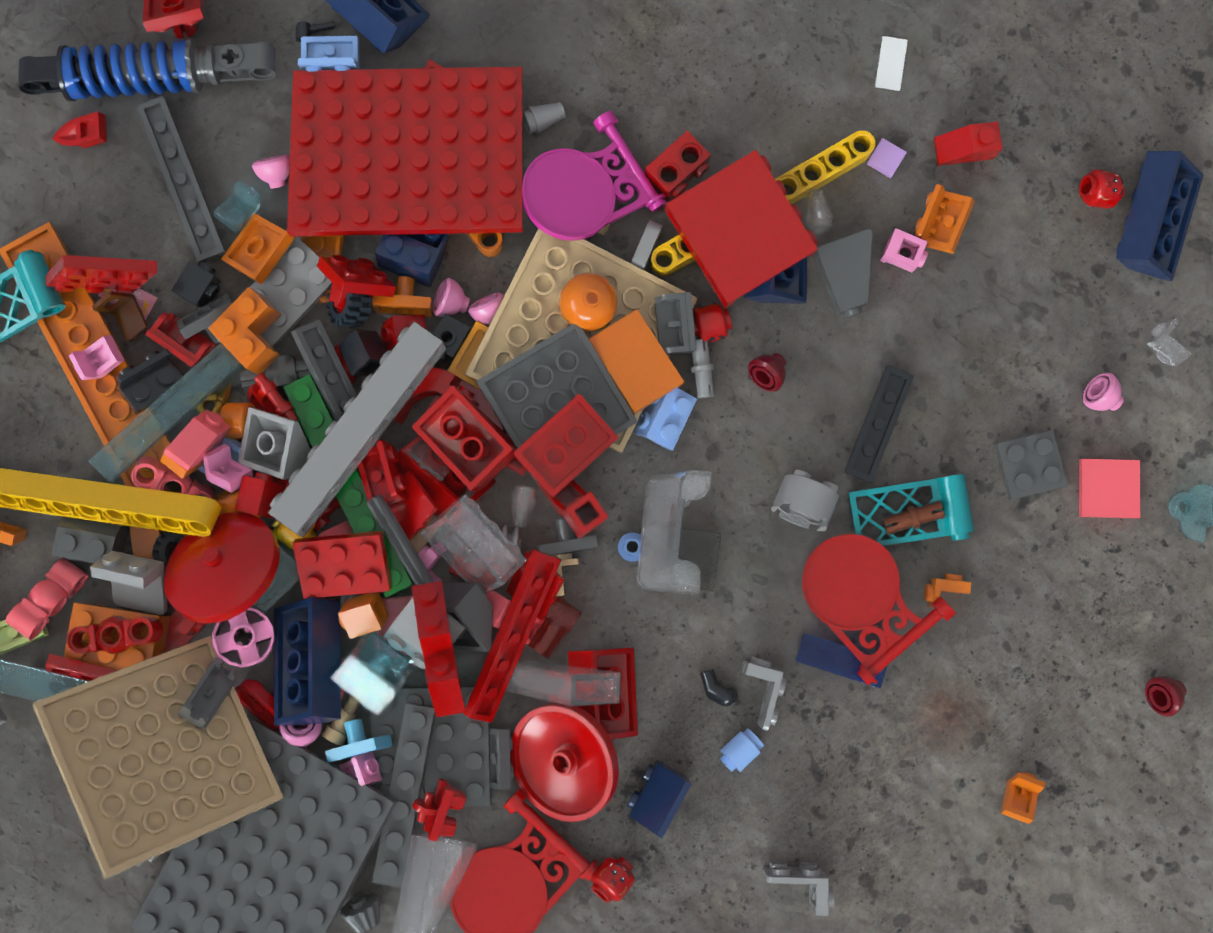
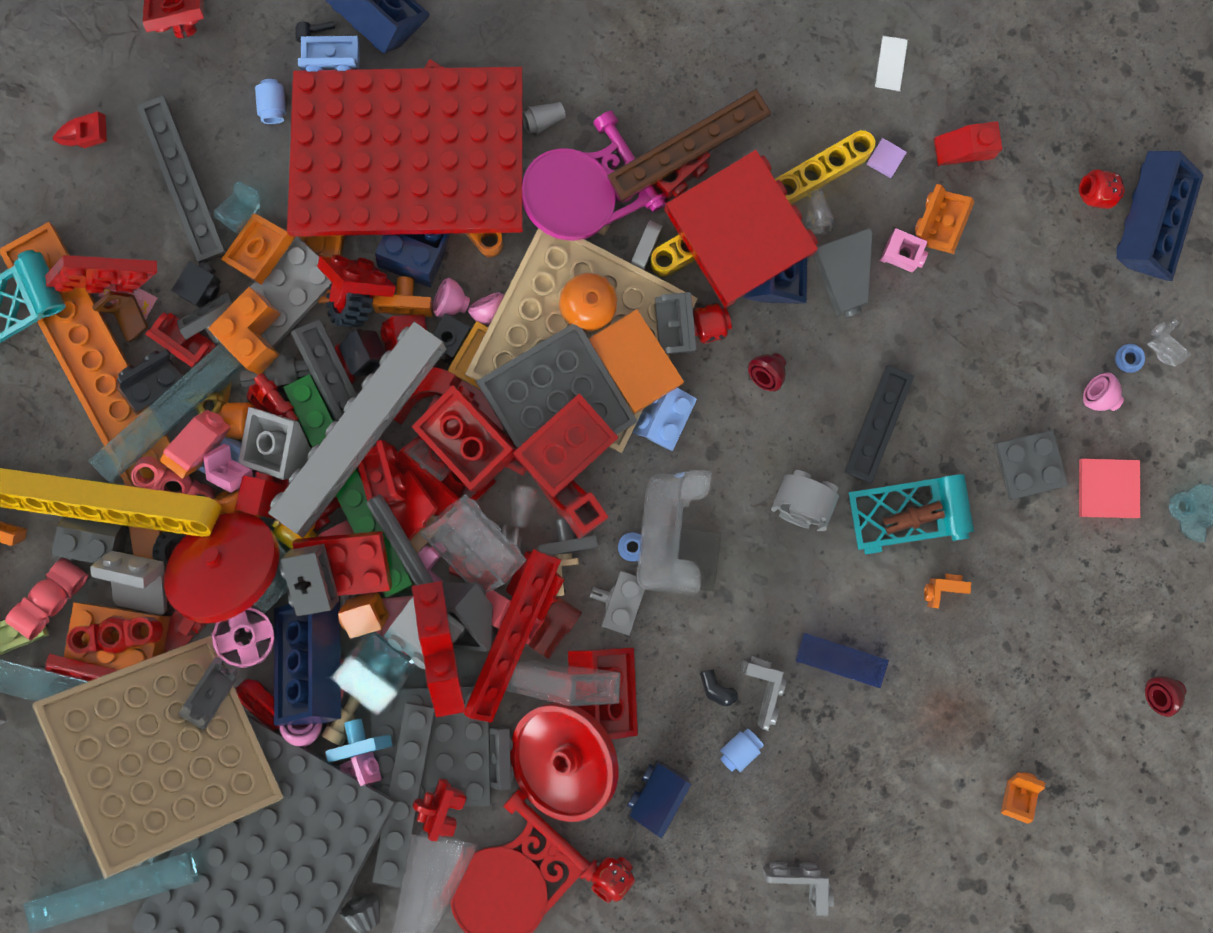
(97, 359): bright pink bracket -> none
(111, 892): none -> clear light blue plate
(144, 70): piece -> none
(270, 101): none -> light blue brick
(273, 170): bright pink brick -> none
(309, 580): none -> dark grey brick
(620, 603): none -> light grey plate
(689, 145): none -> reddish brown tile
(702, 370): light grey pin -> none
(853, 587): red piece -> none
(1137, 354): none -> medium blue plate

